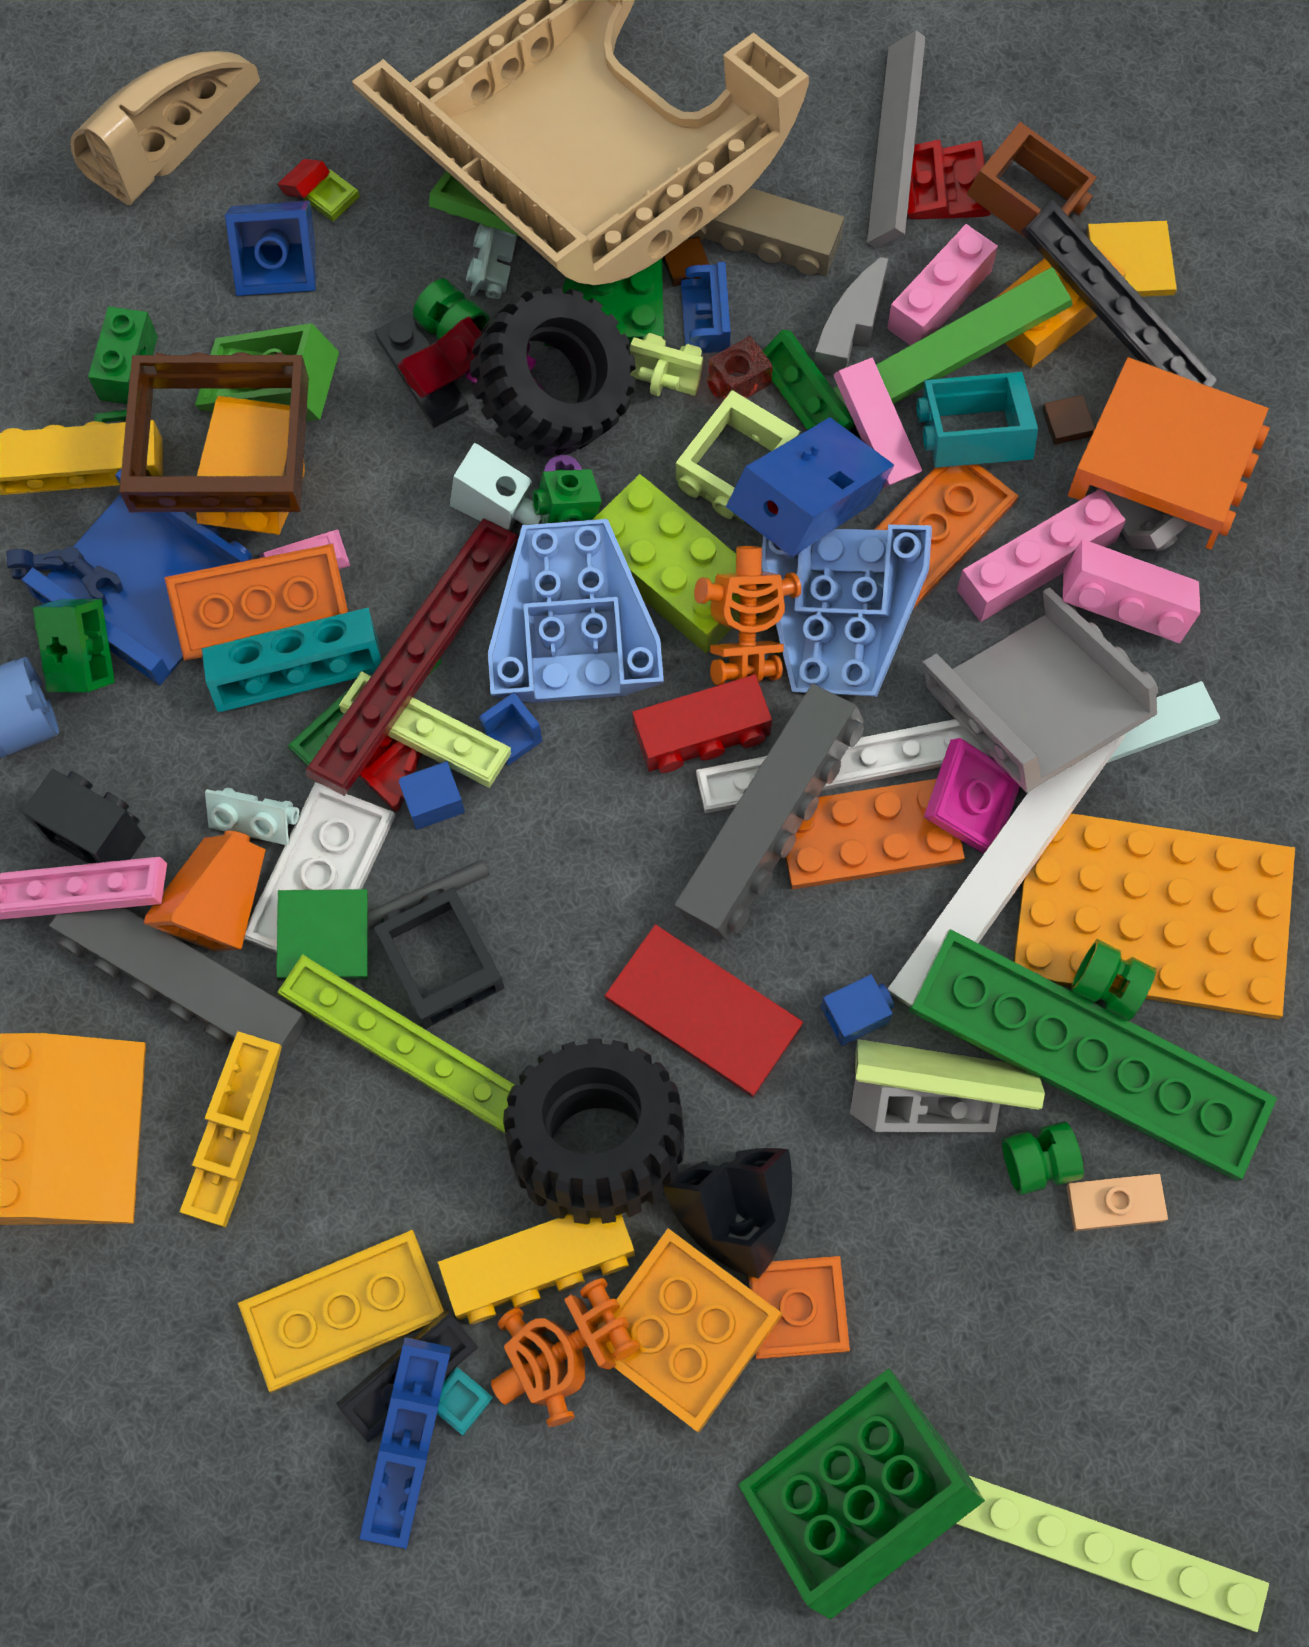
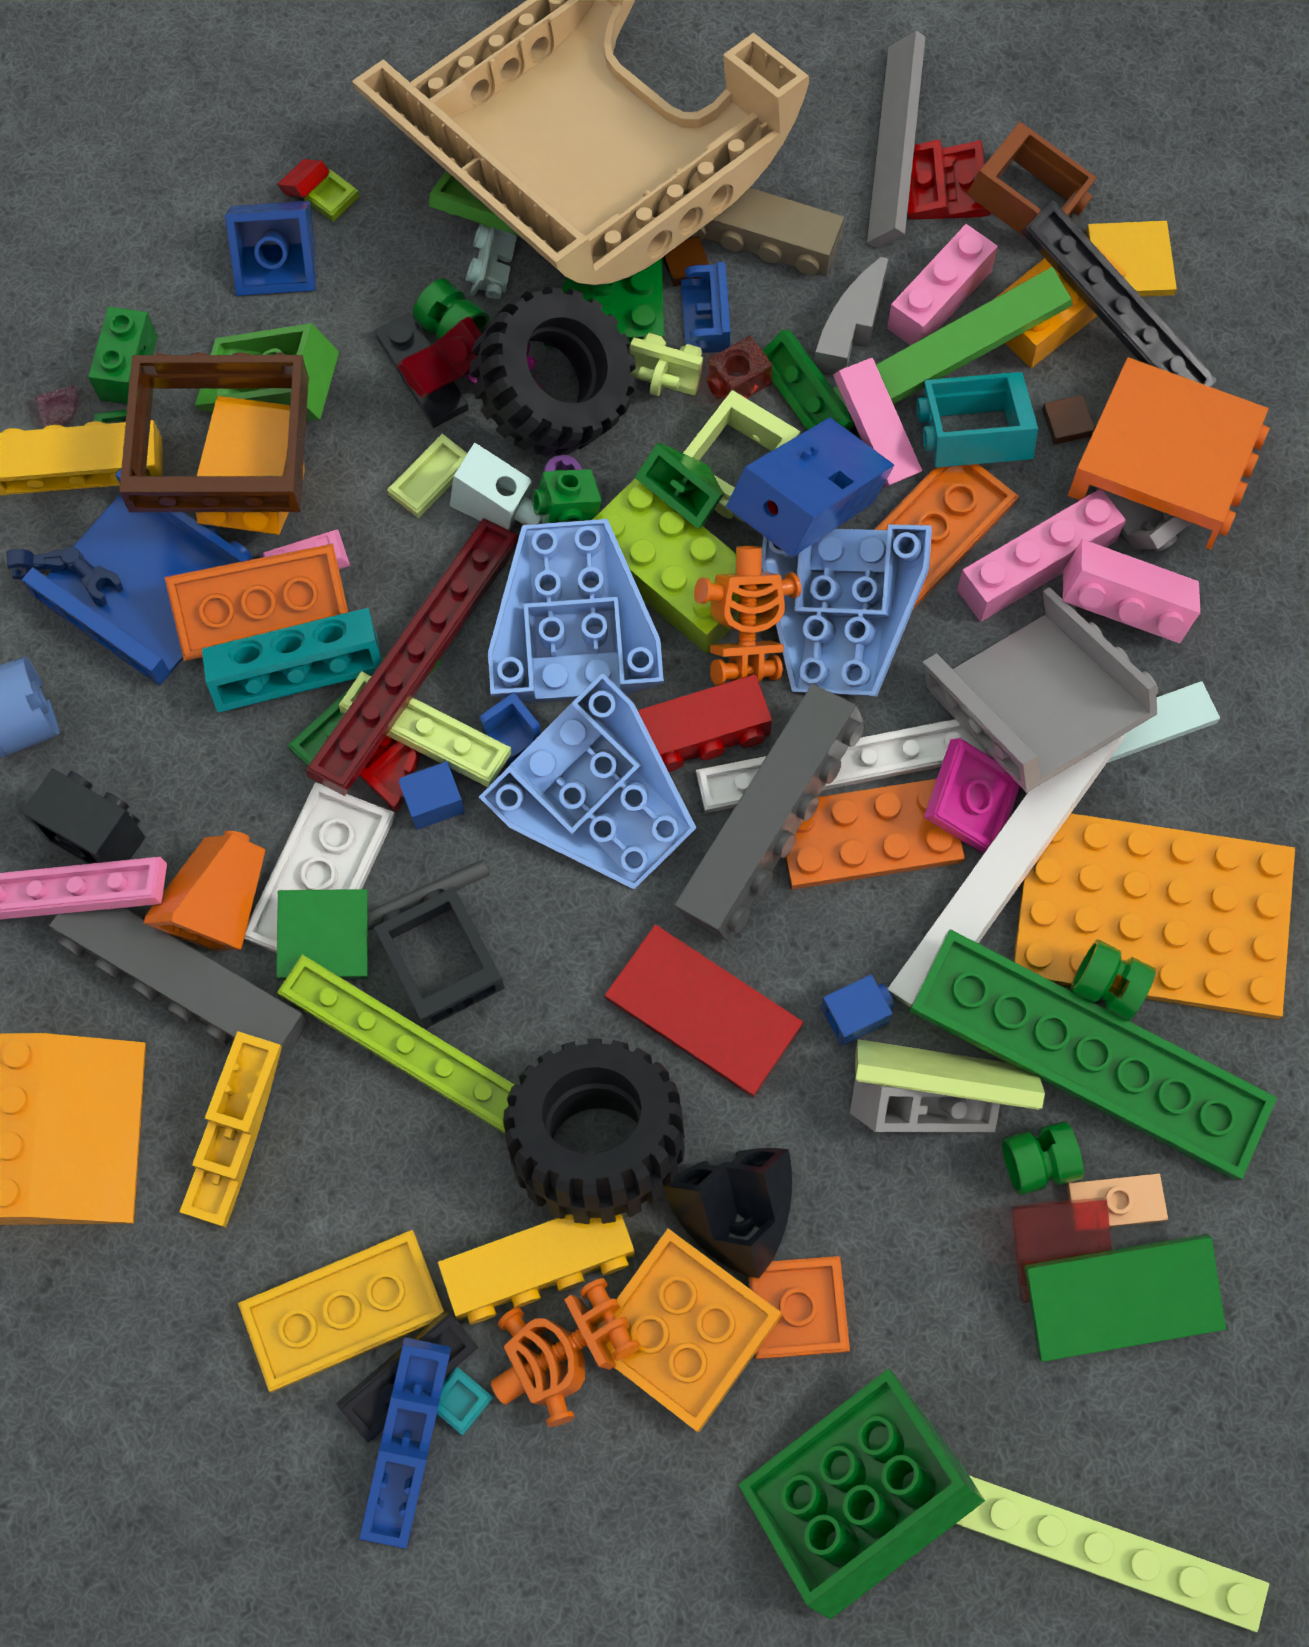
(57, 406): none -> clear pink tile
(73, 645): green brick -> none
(159, 120): tan panel -> none
(245, 814): light aqua hinge -> none
(428, 476): none -> yellowish green tile
(595, 789): none -> light blue wedge
(681, 483): none -> green slope
(1058, 1232): none -> clear red tile
(1125, 1297): none -> green tile

